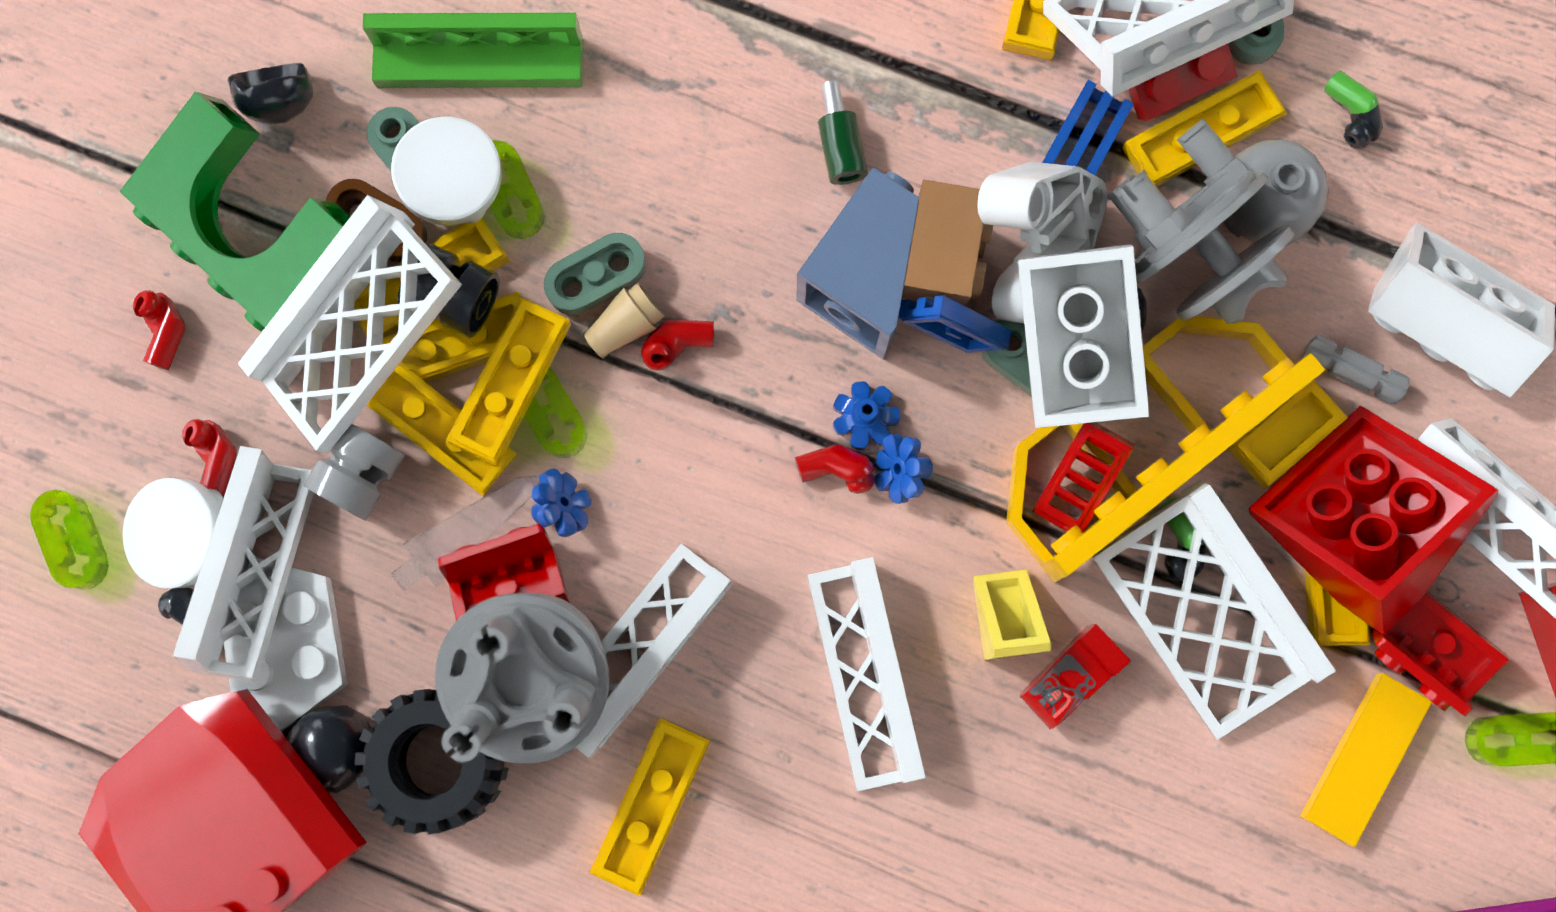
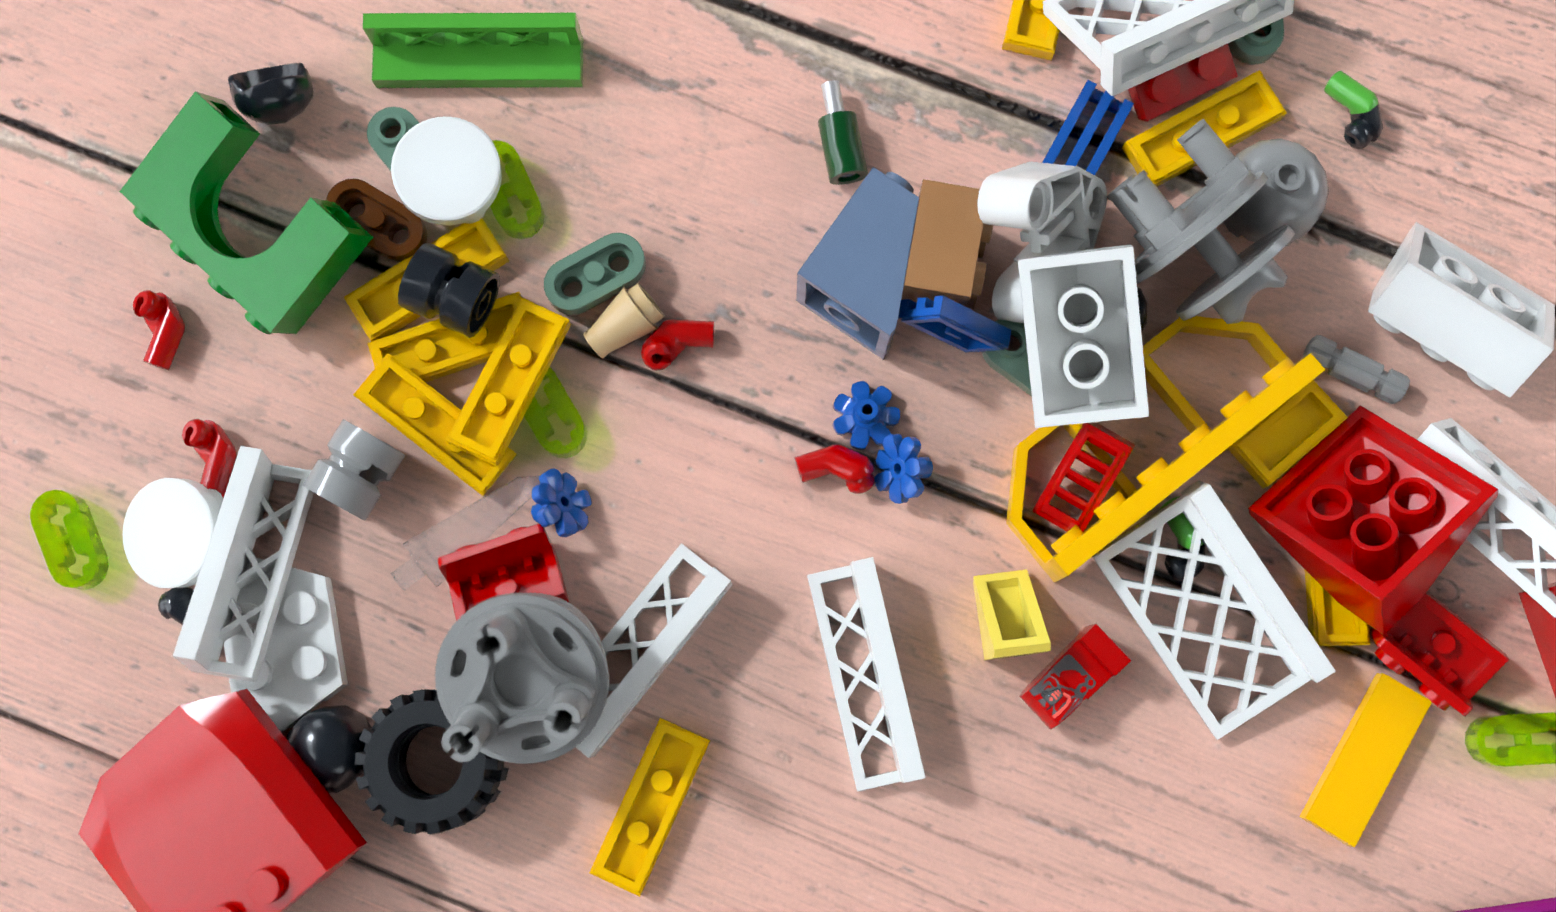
(327, 299): white fence -> none

